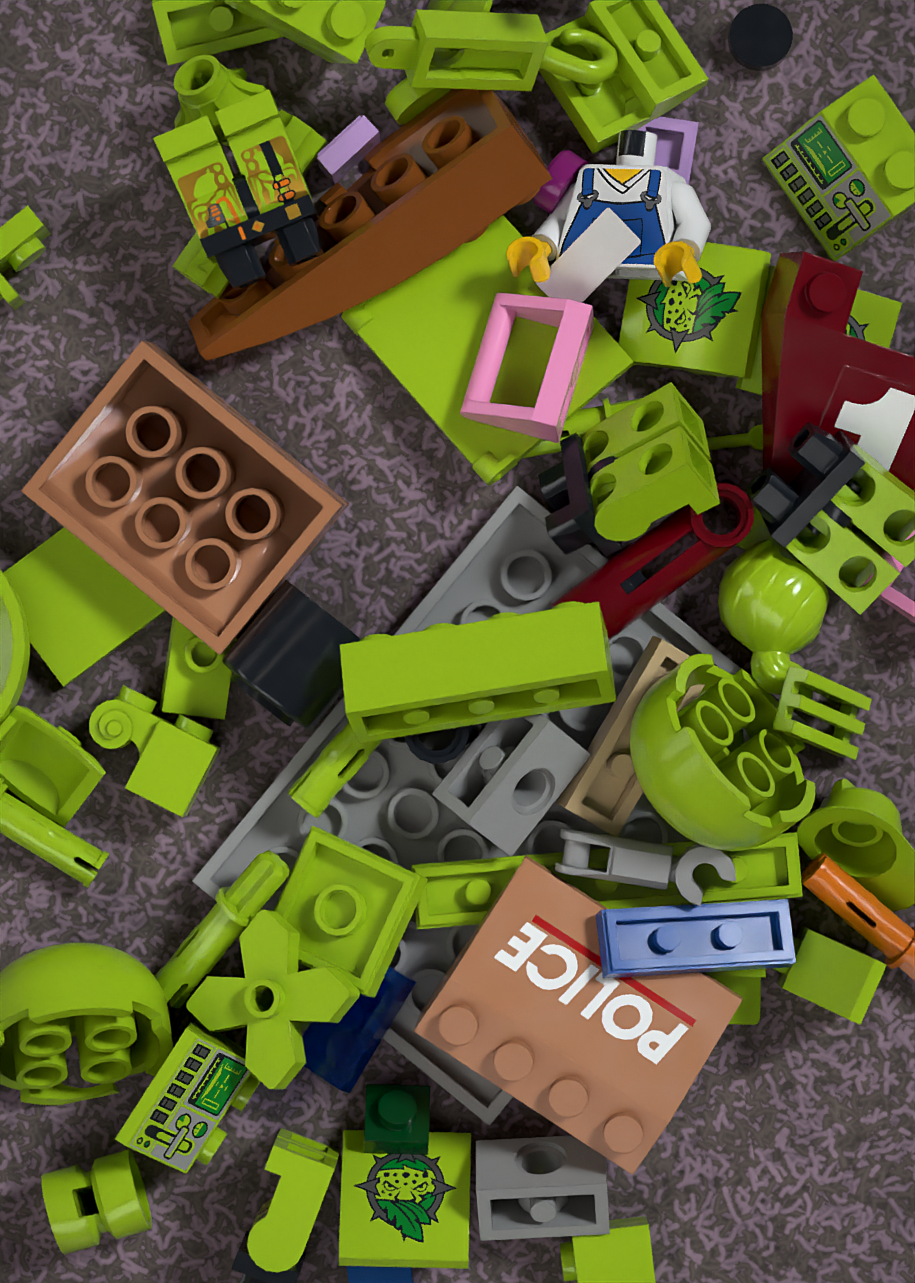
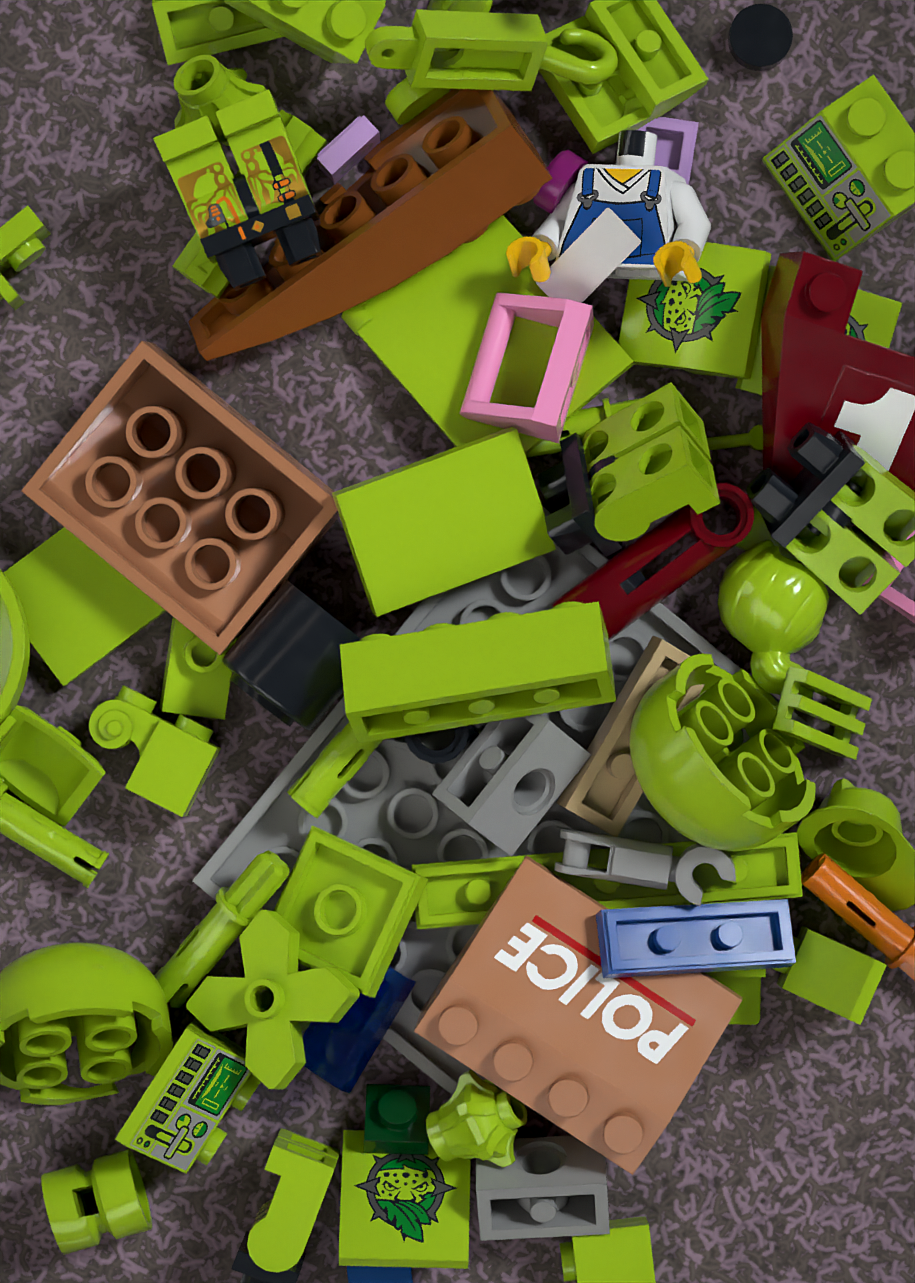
(443, 521): none -> lime tile
(476, 1122): none -> lime rock

